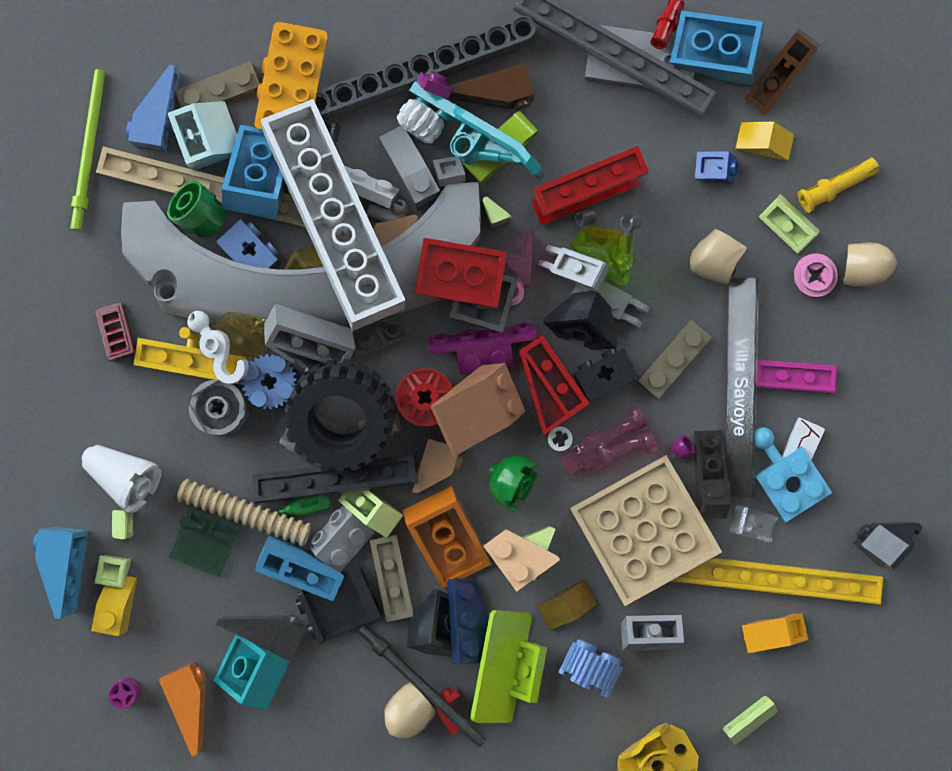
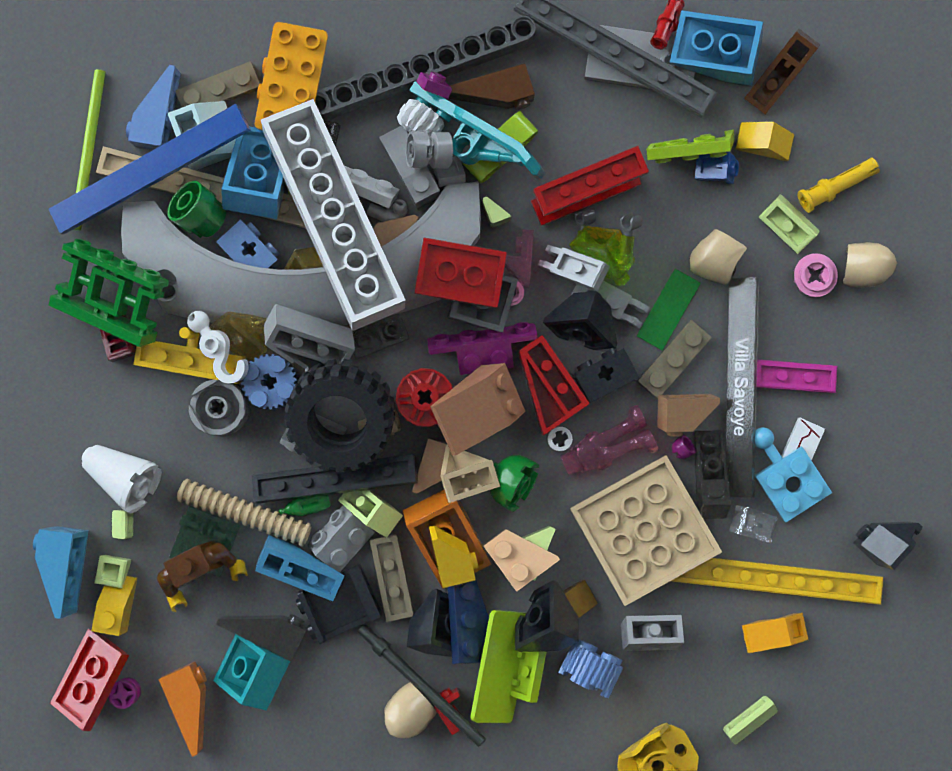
(89, 680): none -> plate
(99, 311): none -> green fence
(149, 169): none -> blue tile
(194, 565): none -> reddish brown torso
(427, 149): none -> light grey wheel
(453, 558): none -> yellow slope
(466, 475): none -> tan slope
(549, 623): none -> black slope
(668, 309): none -> green sticker
(684, 412): none -> medium nougat slope
(705, 144): none -> lime wing

